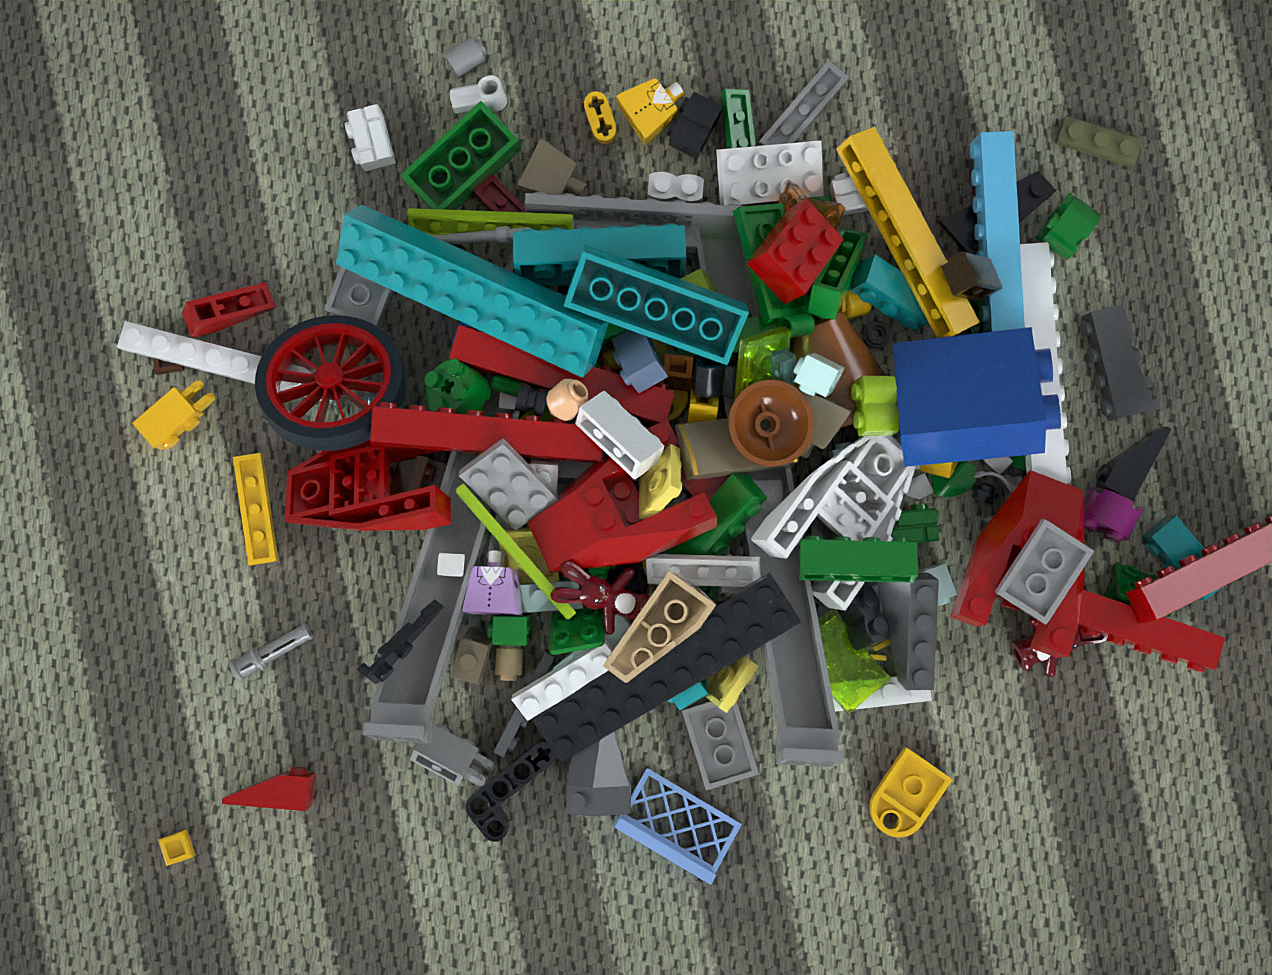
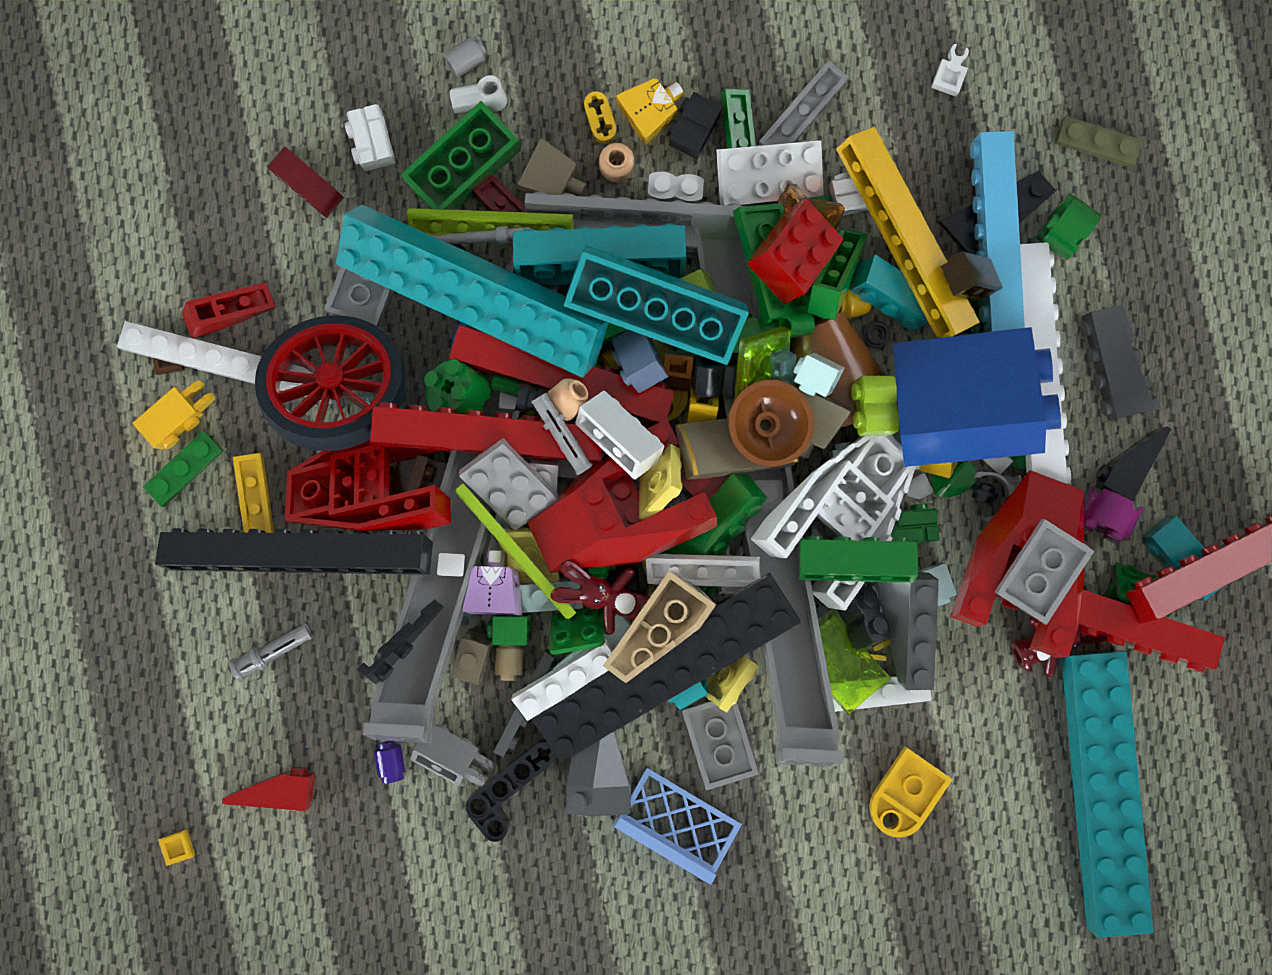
(183, 468): none -> green plate
(295, 551): none -> black brick
(305, 182): none -> dark red beam
(389, 762): none -> dark purple brick
(543, 404): none -> light grey pin
(618, 154): none -> light nougat head
(951, 73): none -> white plate
(1107, 793): none -> teal brick

